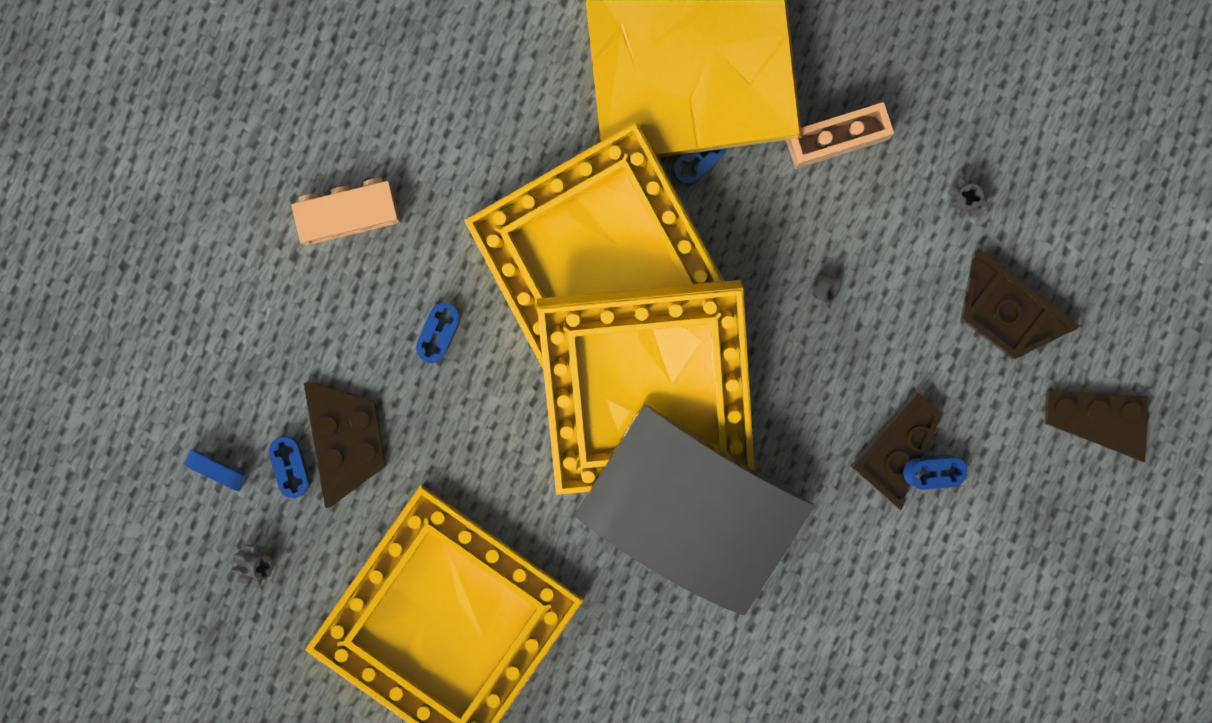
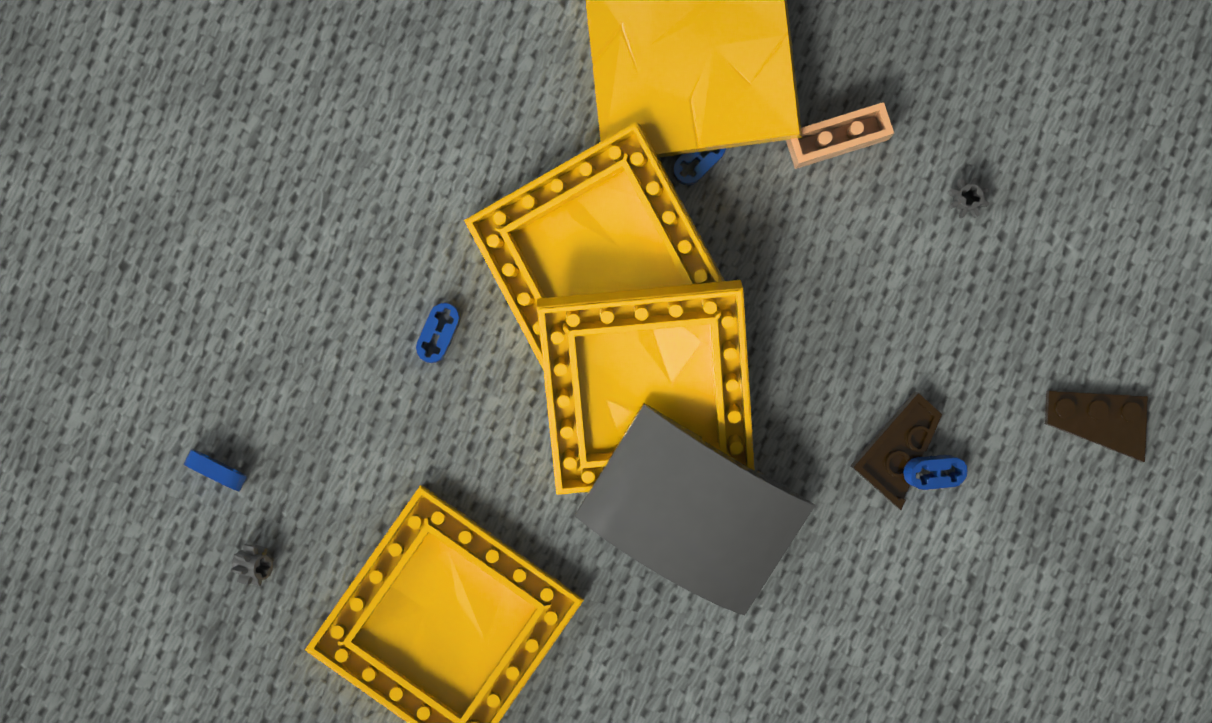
(281, 469): blue beam -> none
(344, 440): dark brown wing -> none
(345, 212): light nougat brick -> none
(827, 288): dark grey hinge -> none
(1009, 310): dark brown wing -> none

